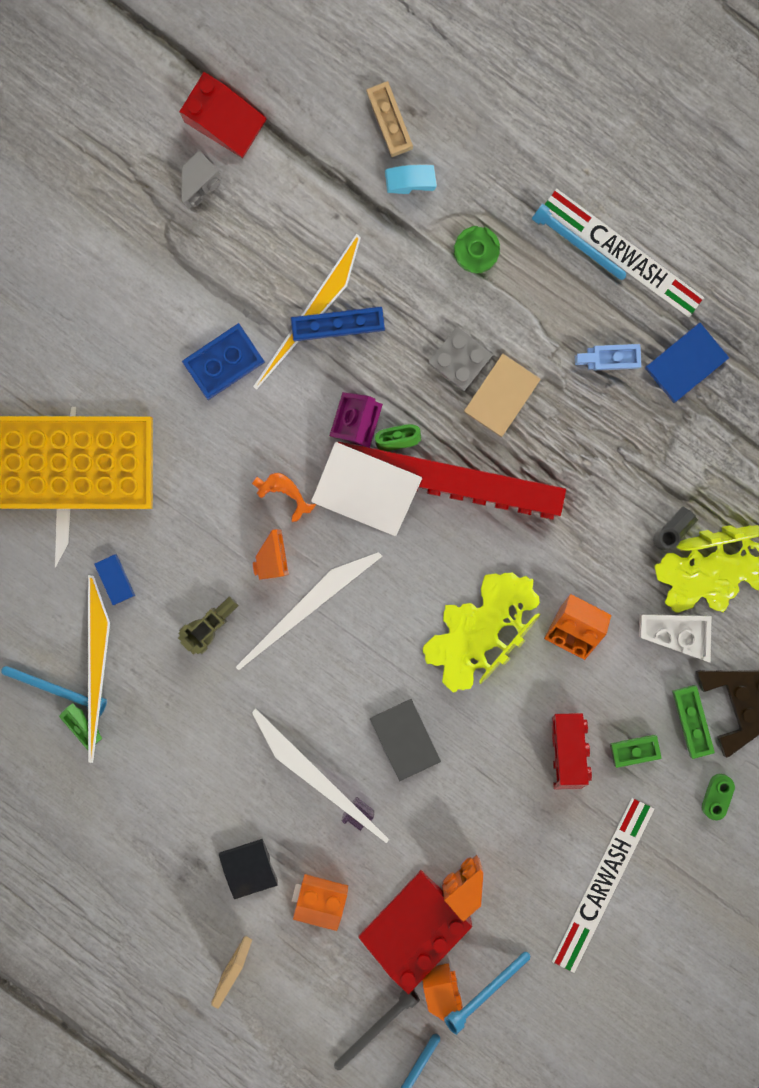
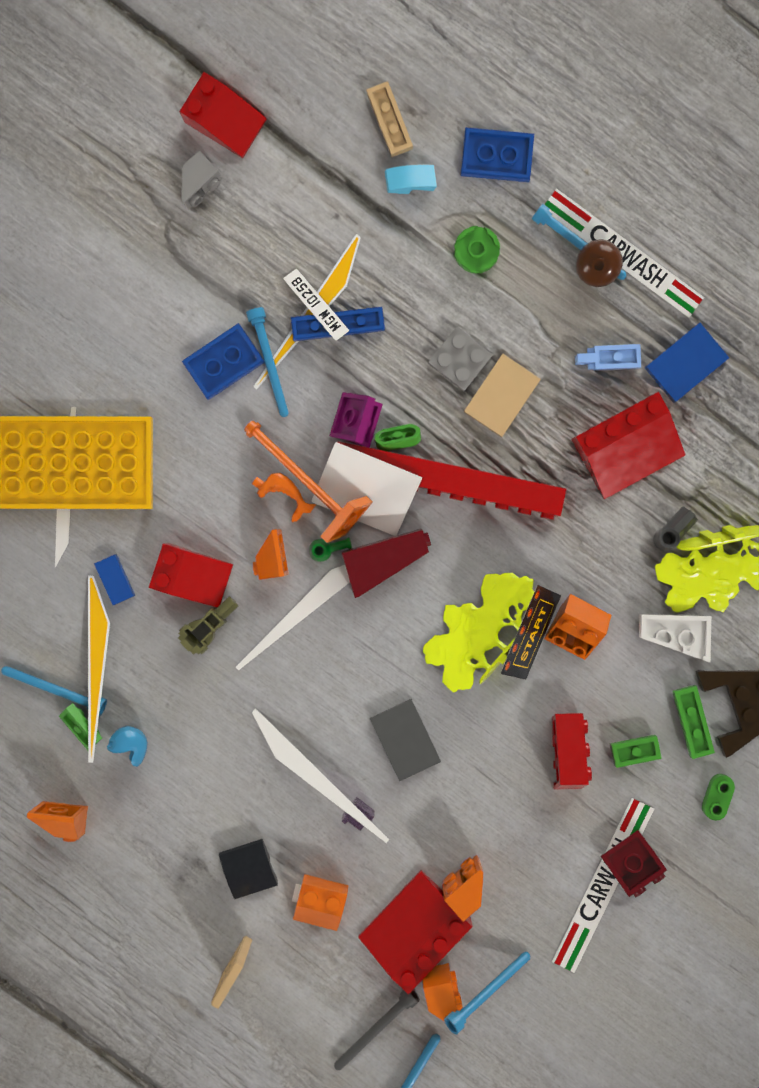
(60, 819): none -> orange slope
(129, 739): none -> dark azure helmet
(190, 575): none -> red slope
(256, 317): none -> dark azure piece
(316, 304): none -> white sticker
(328, 548): none -> green bar
(344, 517): none -> orange tile
(379, 560): none -> dark red slope
(497, 154): none -> blue tile
(531, 633): none -> black sticker
(599, 263): none -> reddish brown cylinder
(630, 445): none -> red slope
(634, 864): none -> dark red plate

